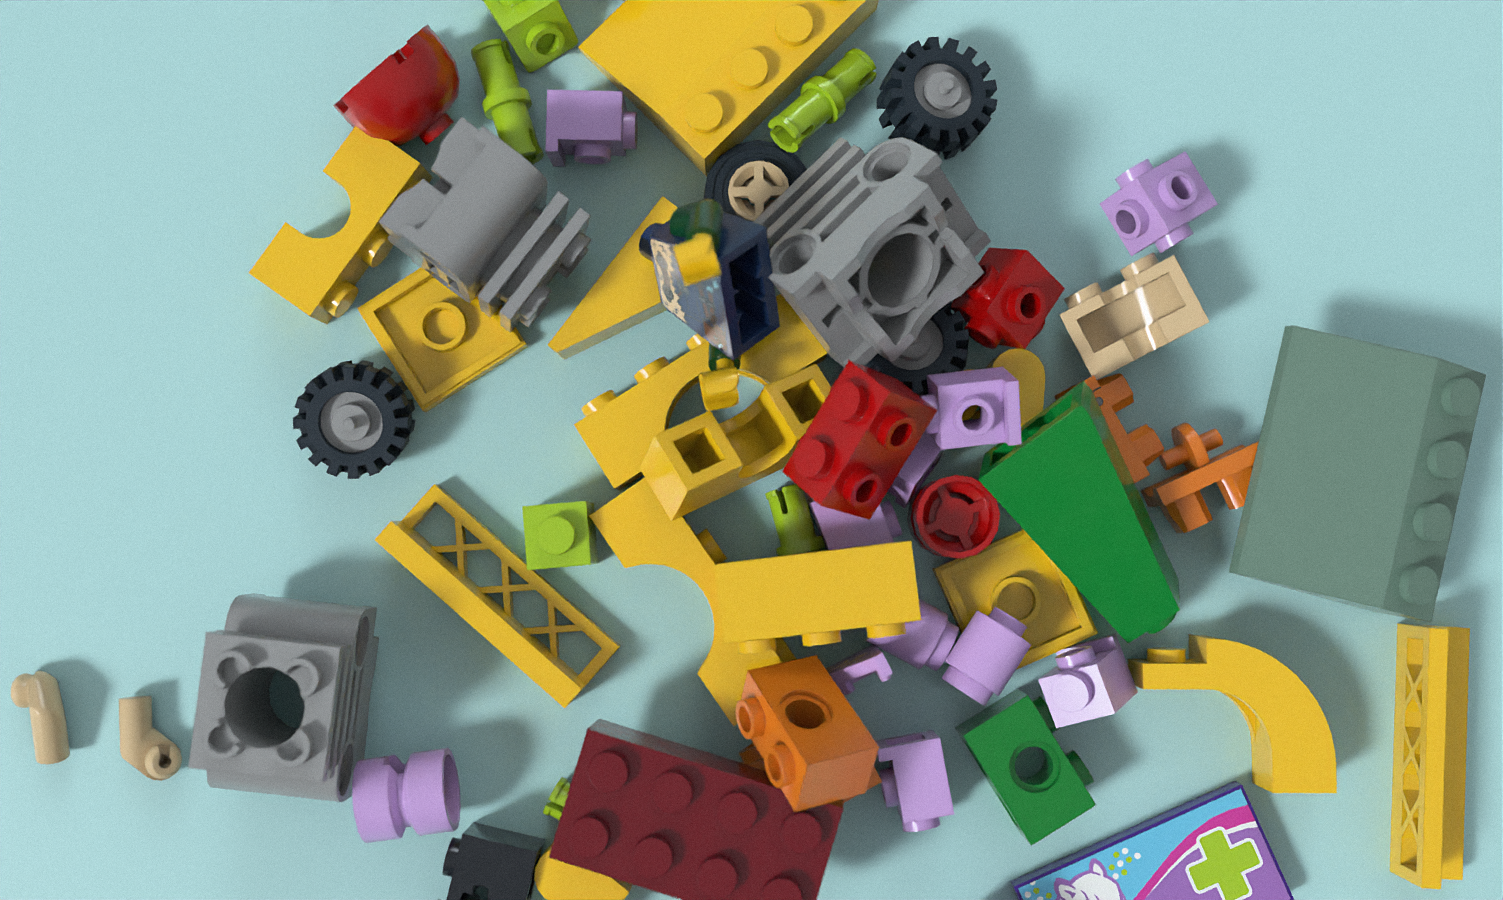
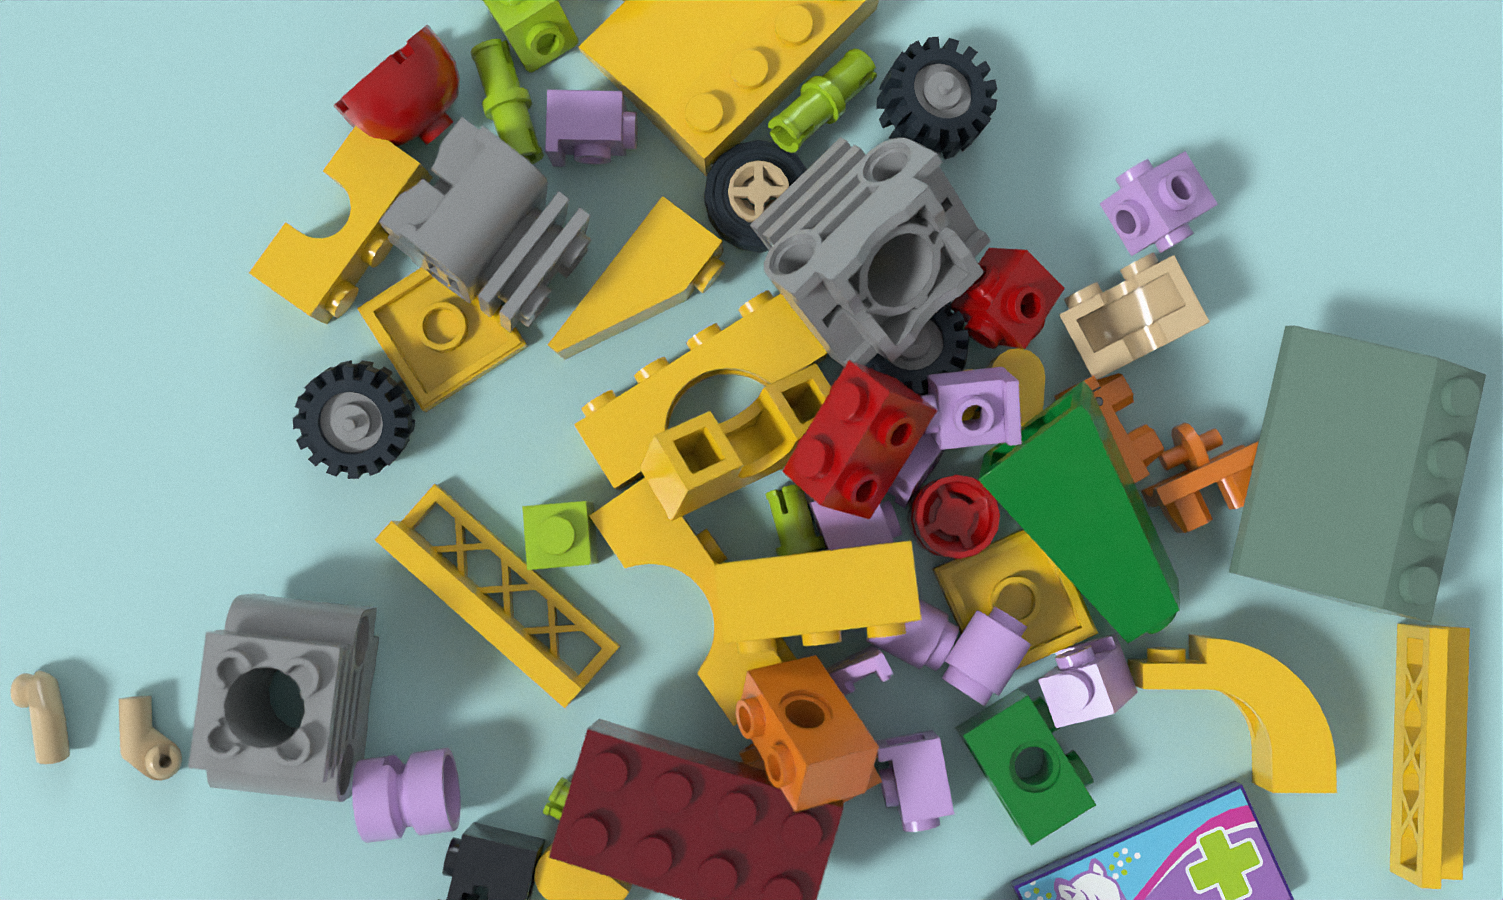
(717, 282): torso -> none

